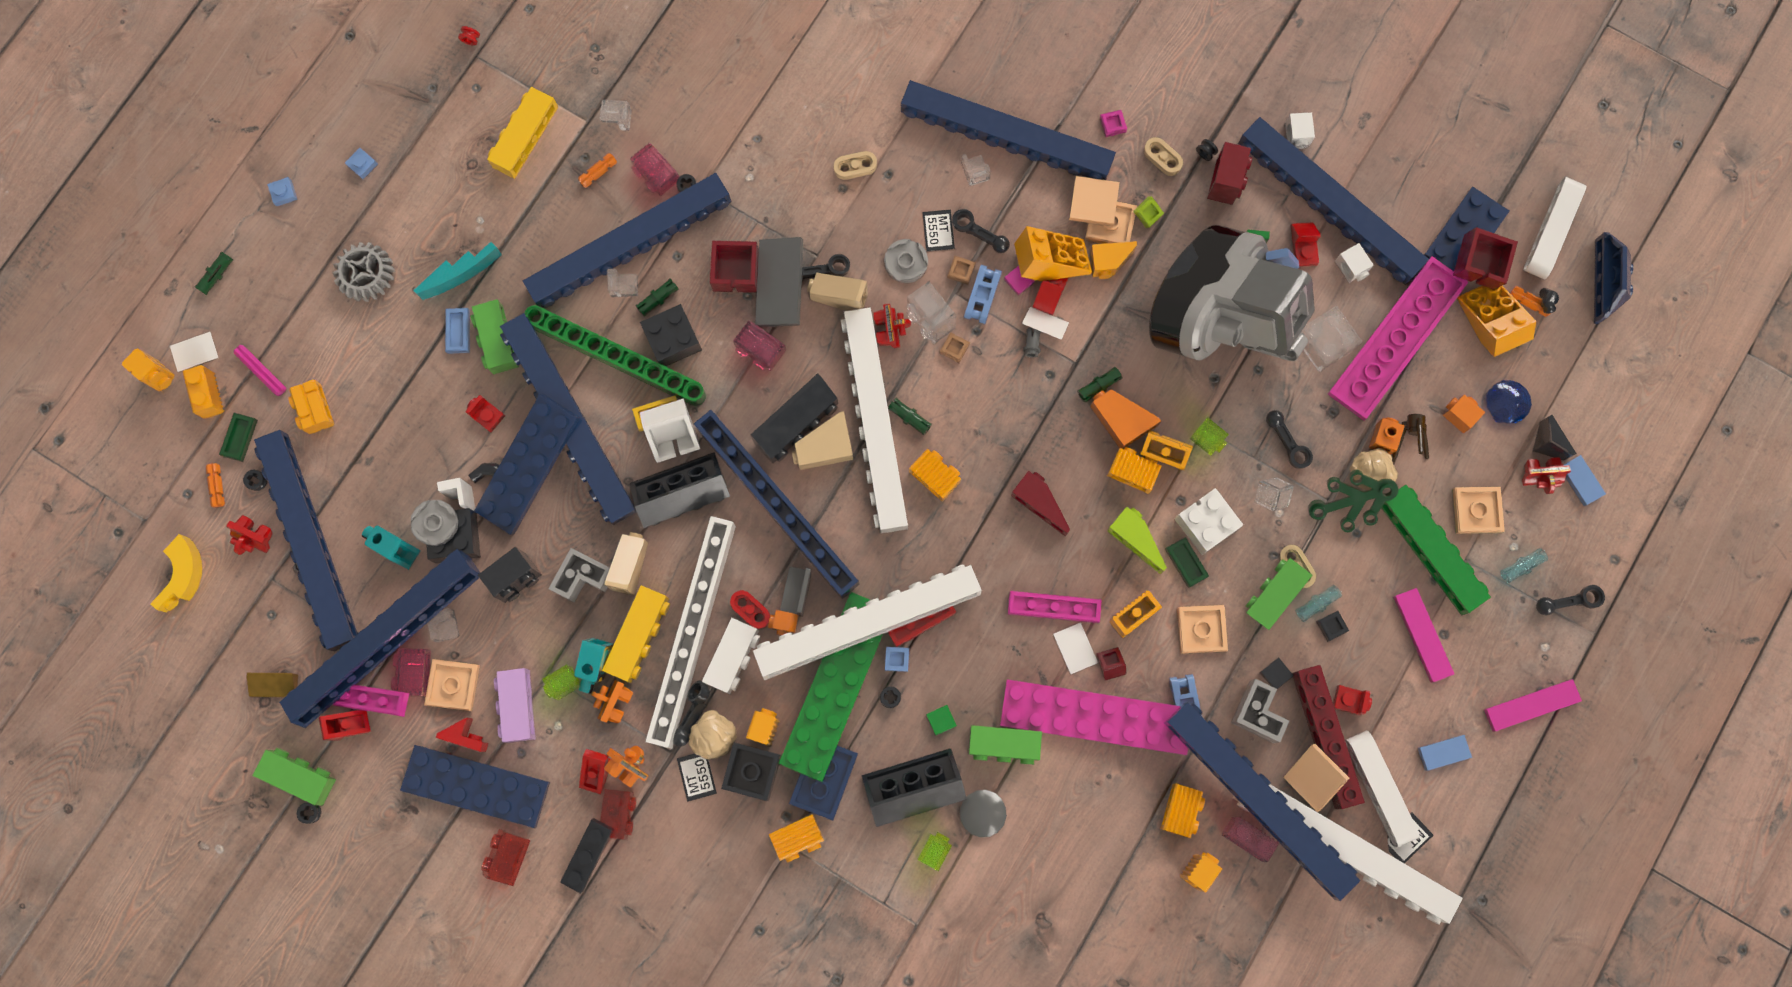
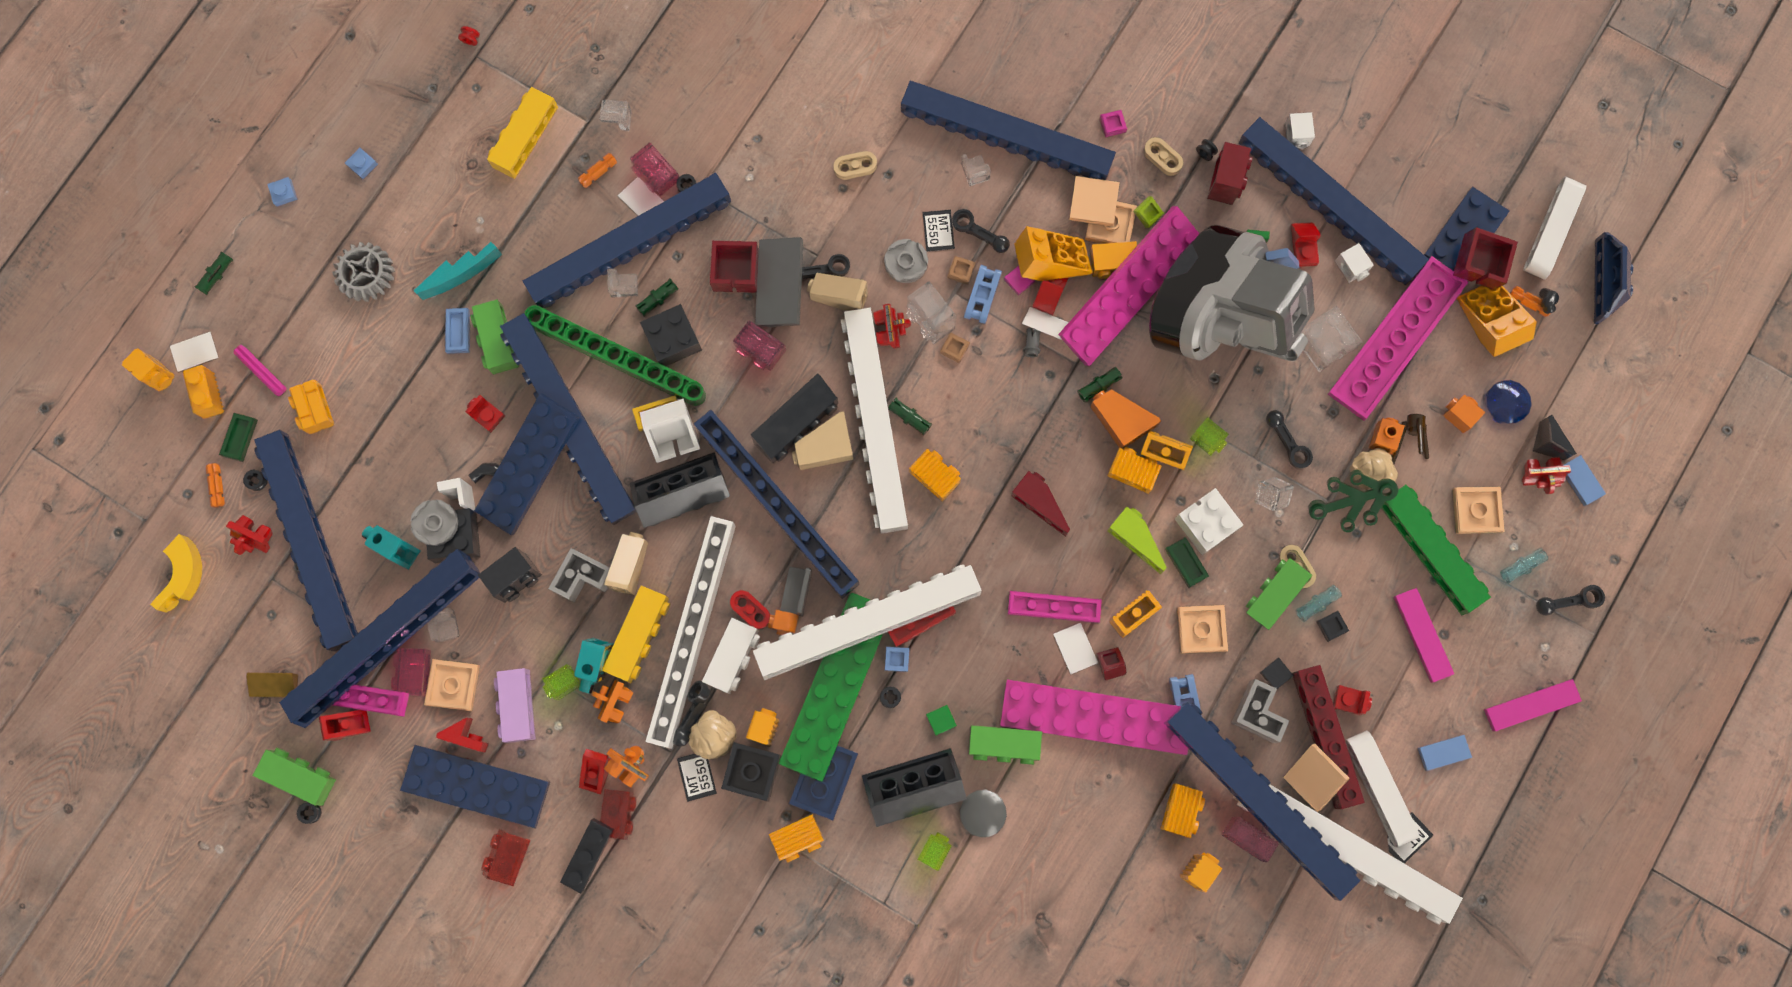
(639, 197): none -> white sticker
(1128, 287): none -> dark pink plate

